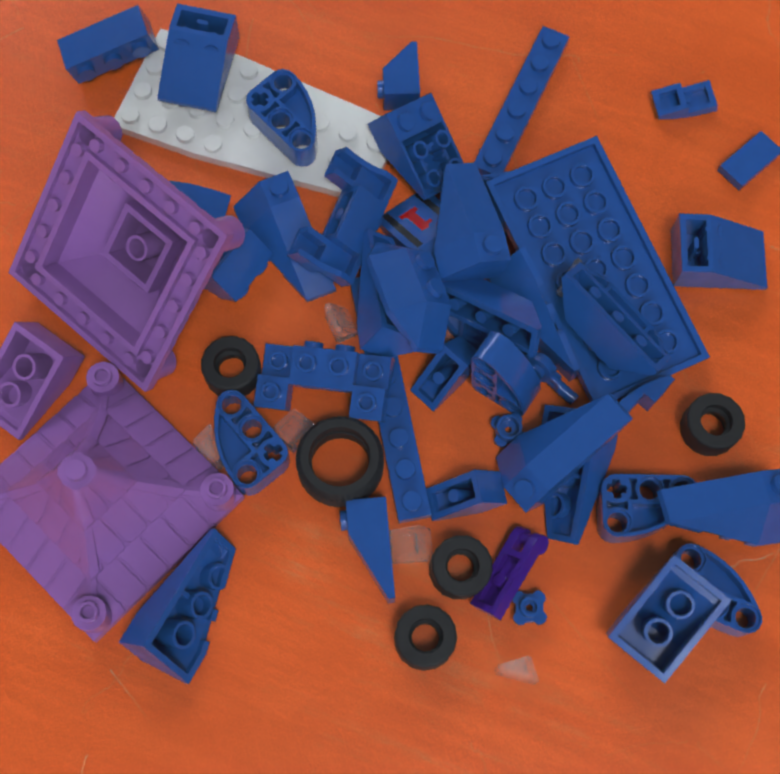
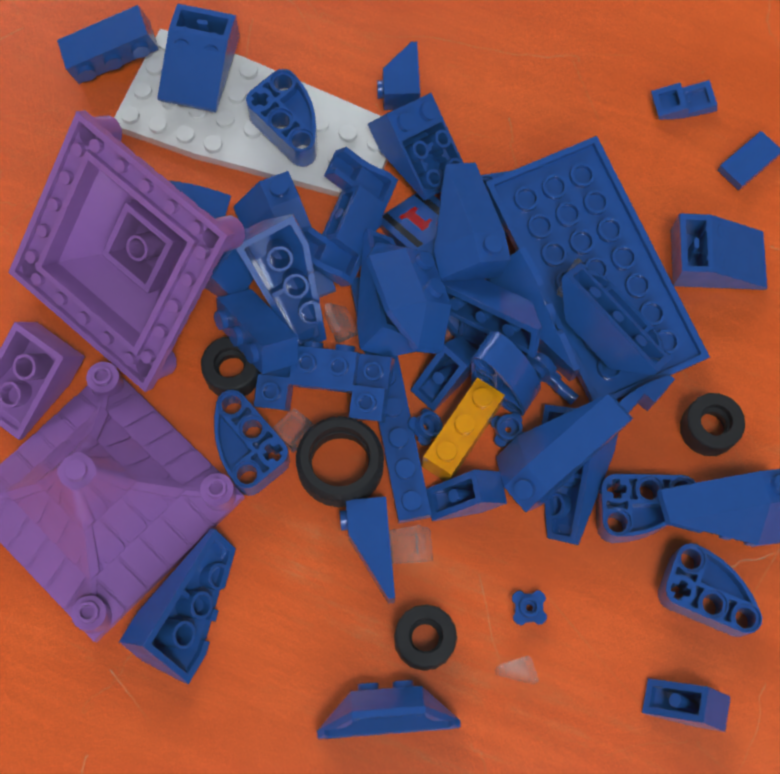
(206, 445): clear slope -> none
(257, 331): none -> blue brick
(284, 272): none -> blue wedge
(387, 711): none -> blue wedge
(431, 421): none -> blue plate
(462, 430): none -> light orange brick
(475, 552): black tyre -> none
(510, 571): dark purple plate -> none
(521, 102): blue plate -> none
(668, 618): blue slope -> none
(687, 704): none -> blue slope

